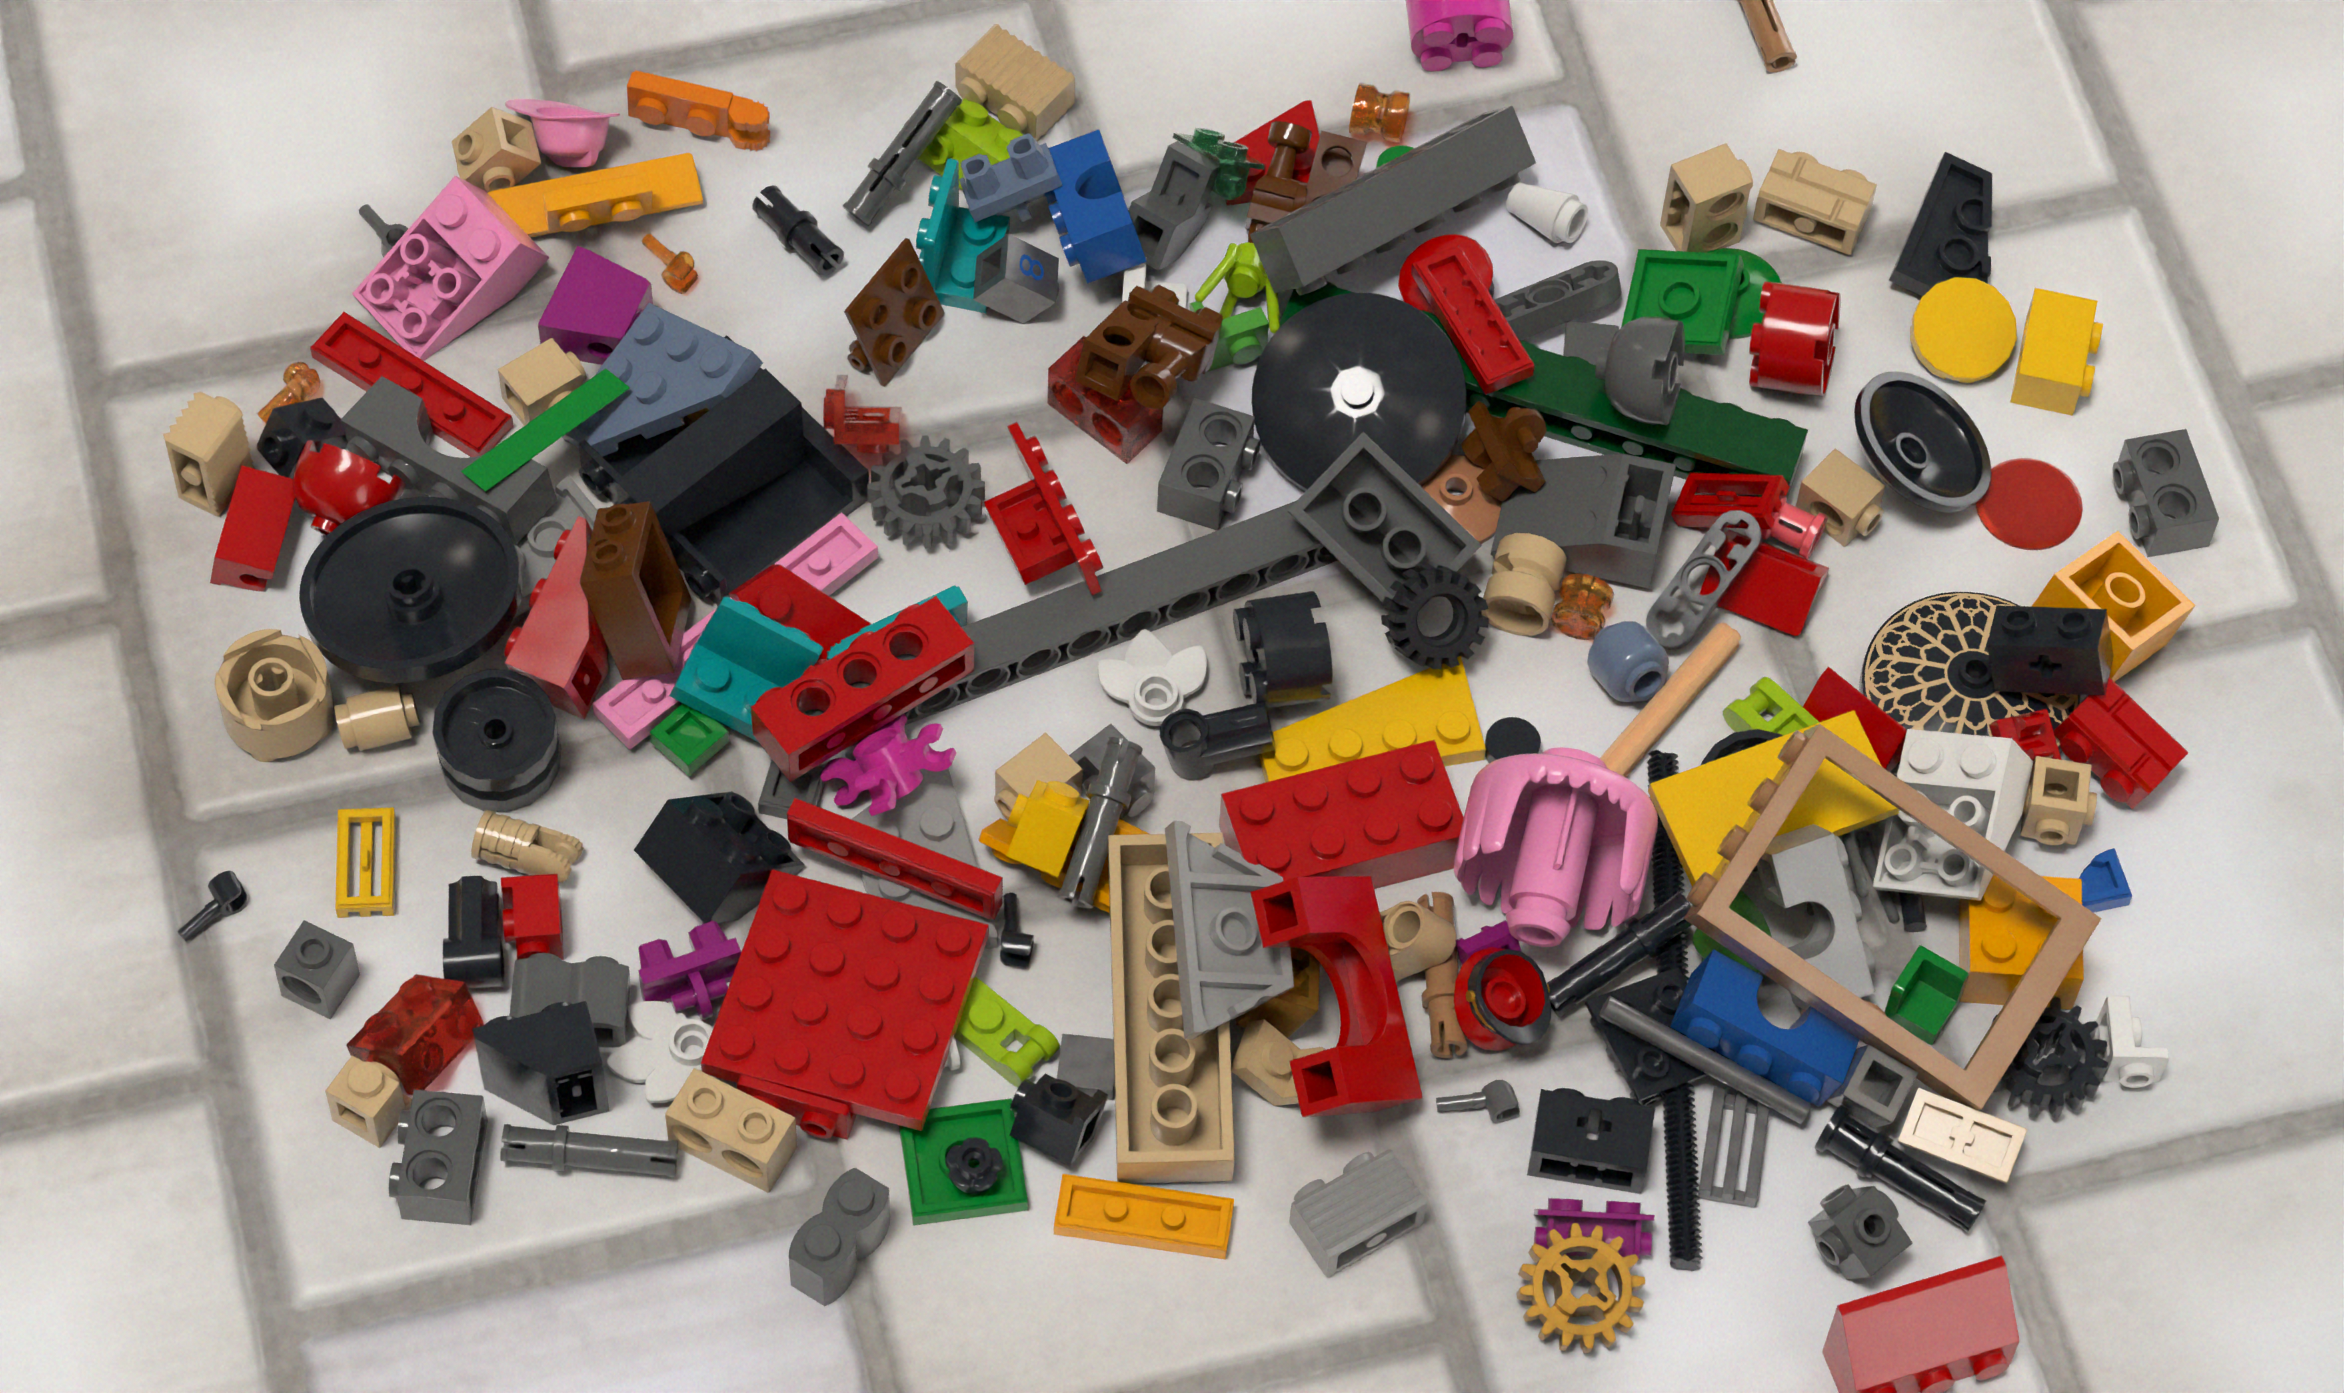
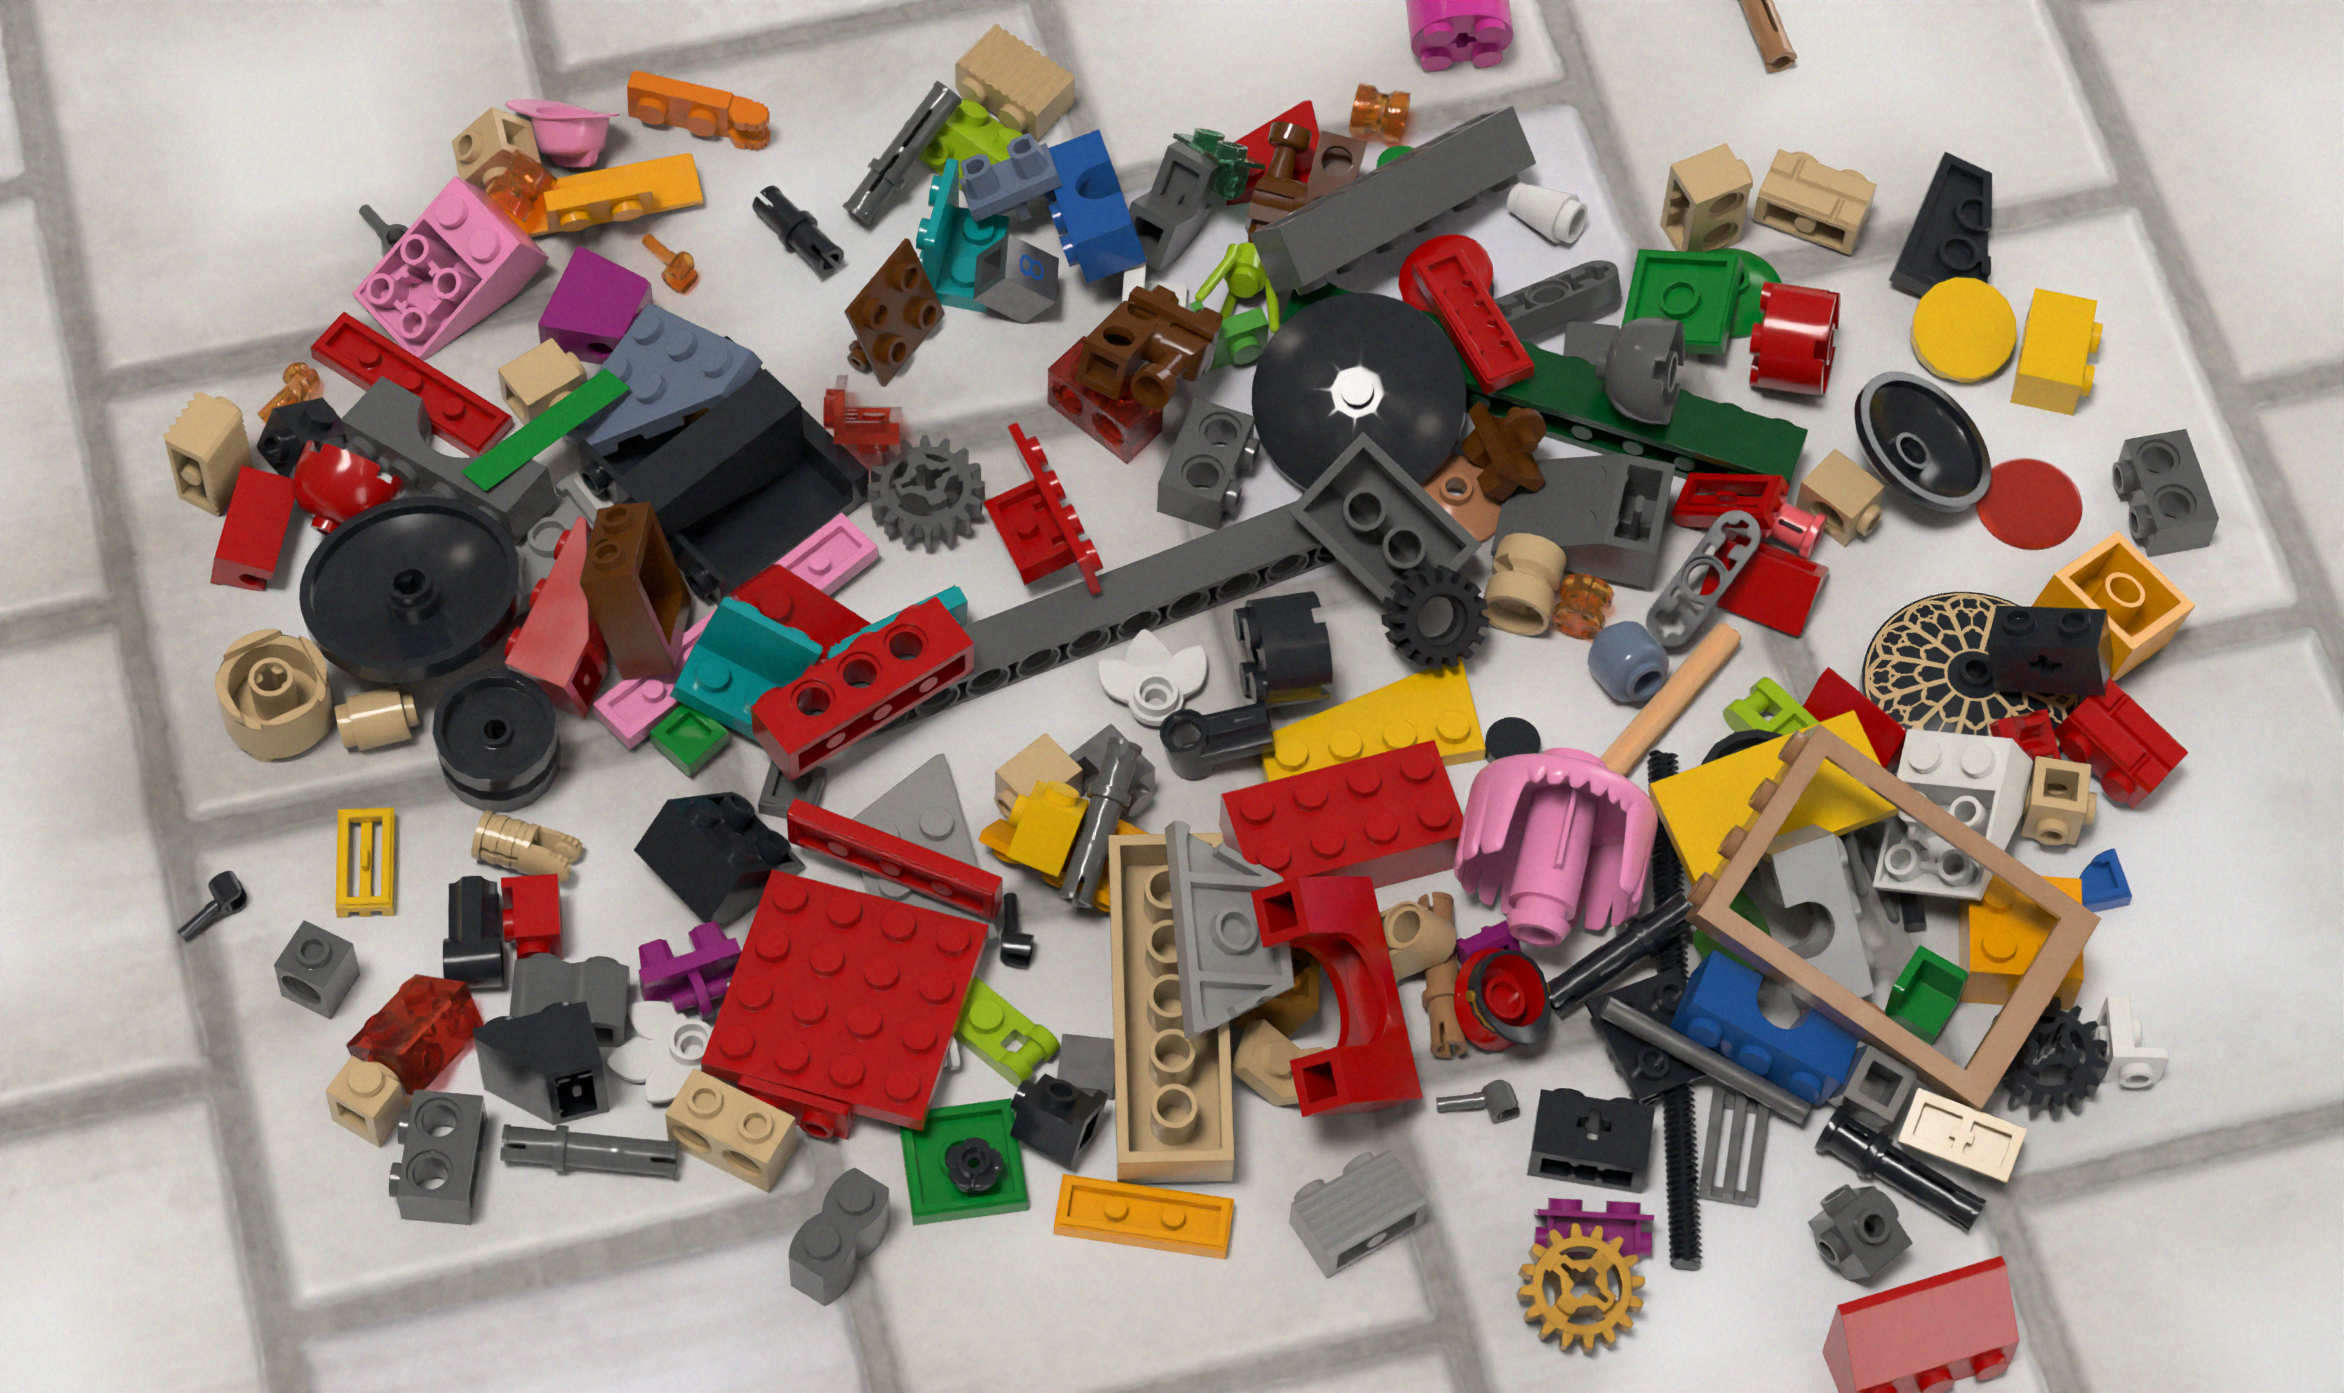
(520, 185): none -> clear orange wheel
(888, 765): dark pink pin -> none

